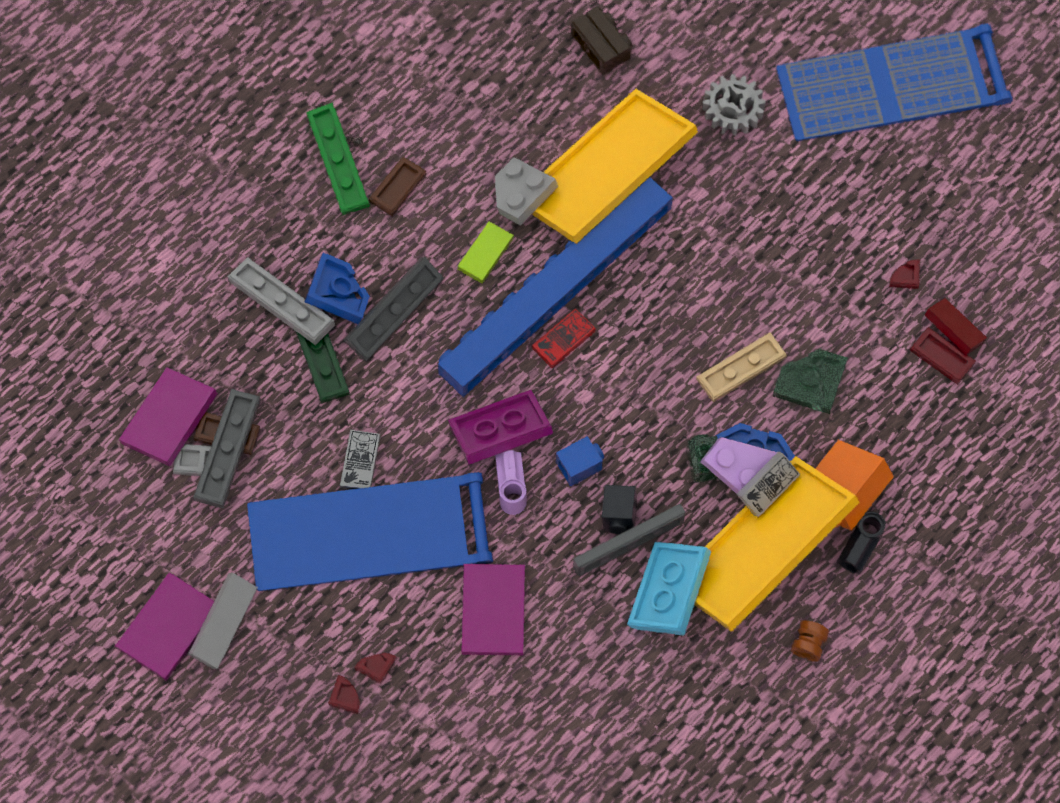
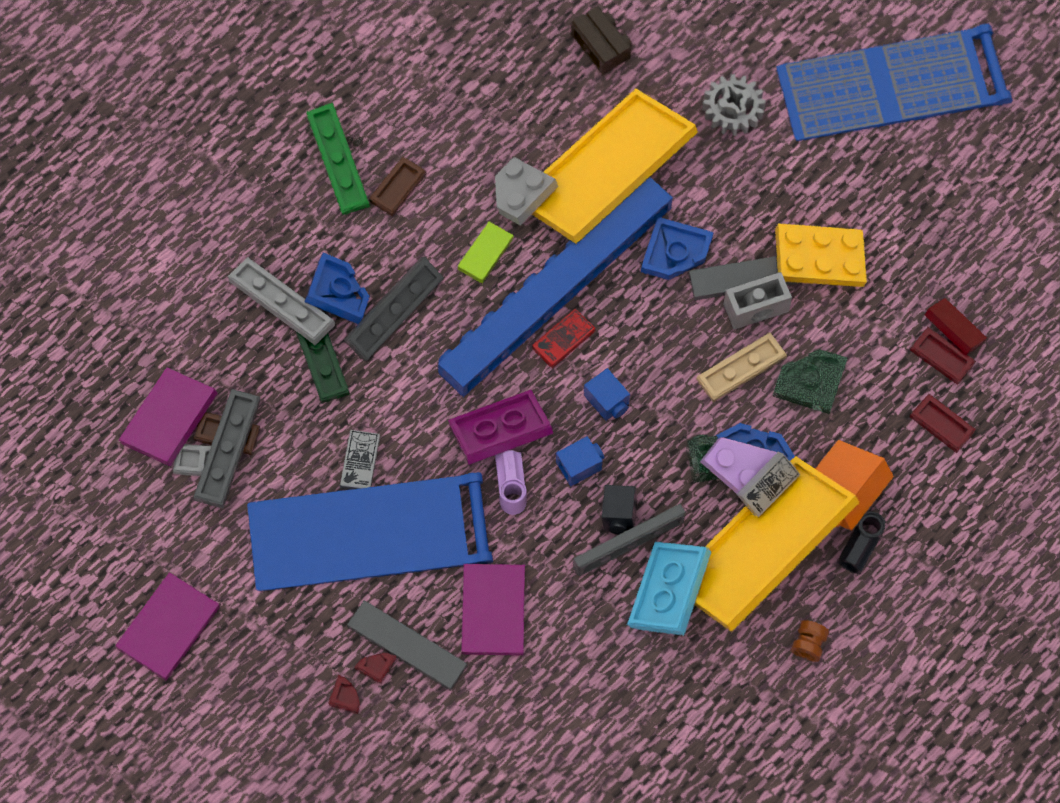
(222, 620): light grey tile -> none
(407, 645): none -> dark grey tile
(607, 395): none -> blue brick
(675, 249): none -> blue plate
(715, 280): none -> dark grey tile
(757, 300): none -> light grey brick
(821, 255): none -> yellow plate
(906, 275): dark red tile -> none
(942, 423): none -> dark red tile

